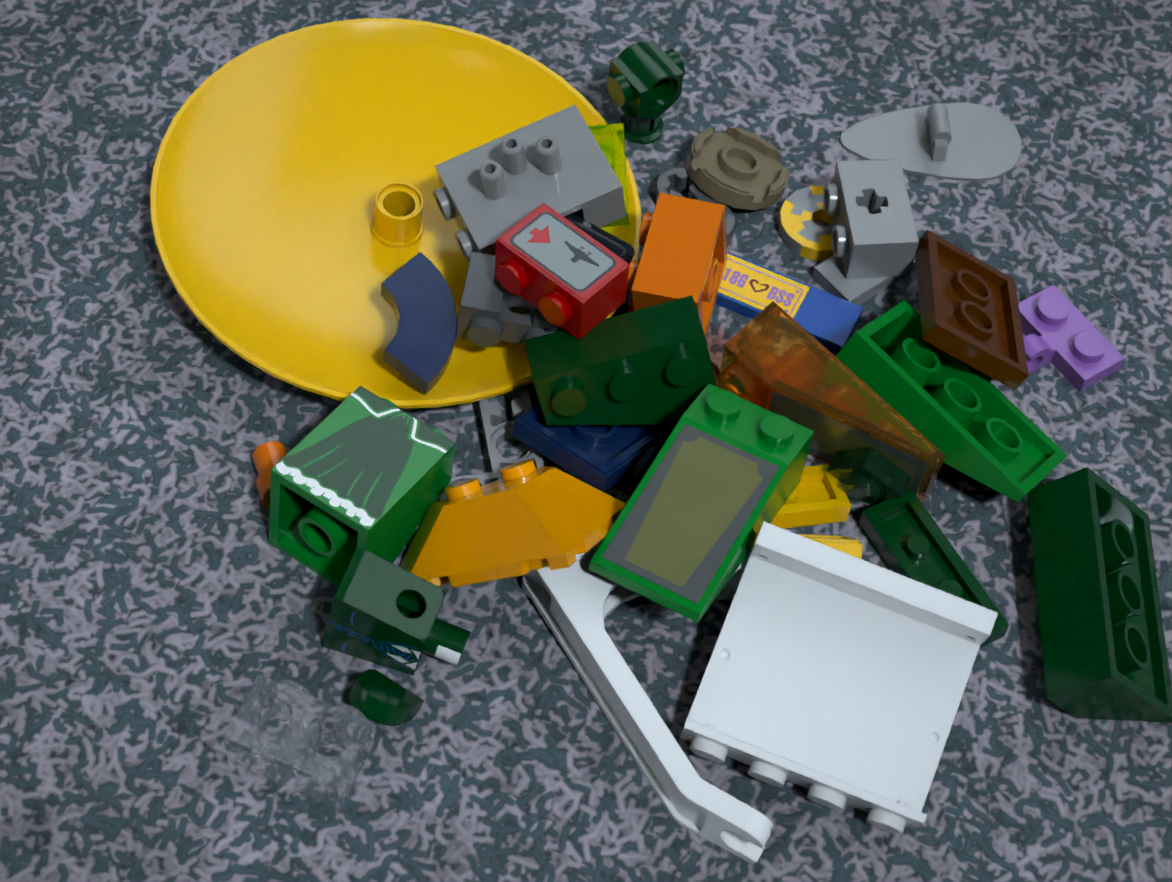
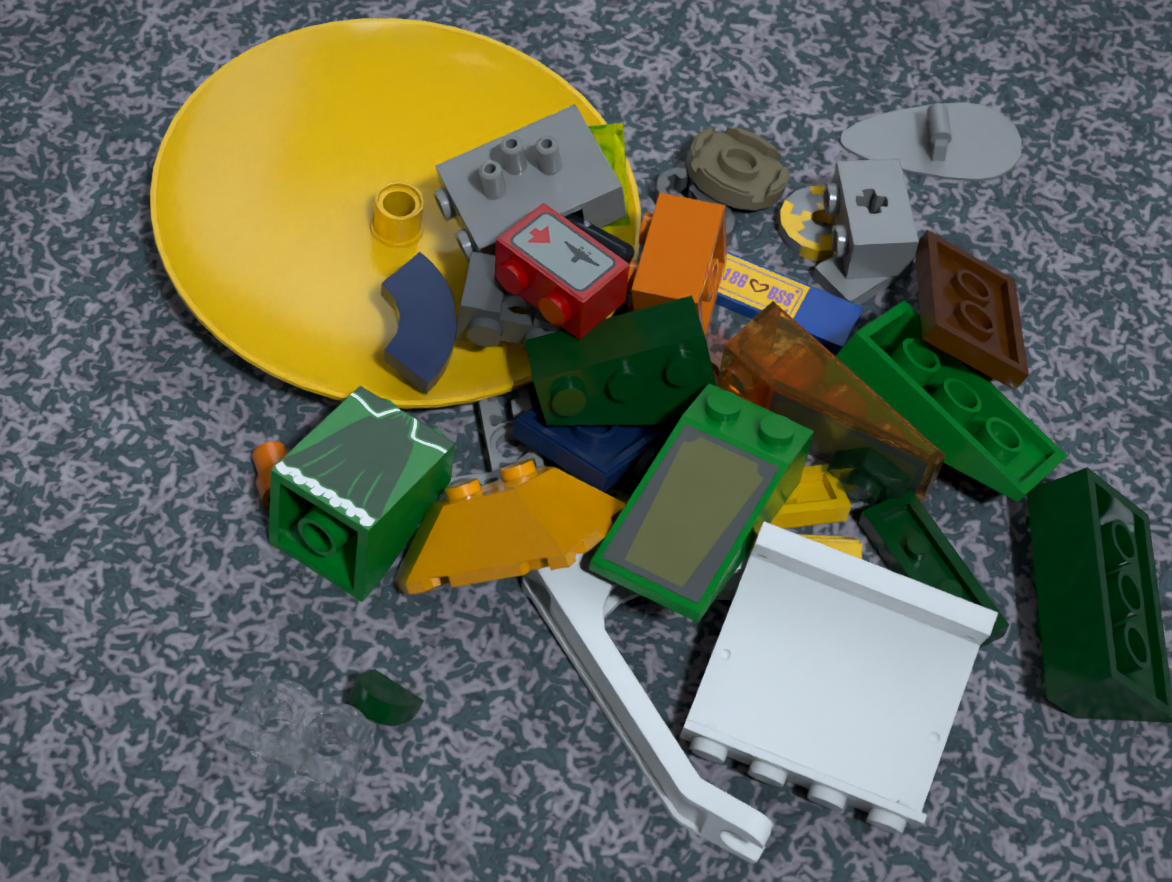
(390, 616): dark green torso -> none
(644, 86): dark green connector -> none
(1066, 338): medium lavender plate -> none

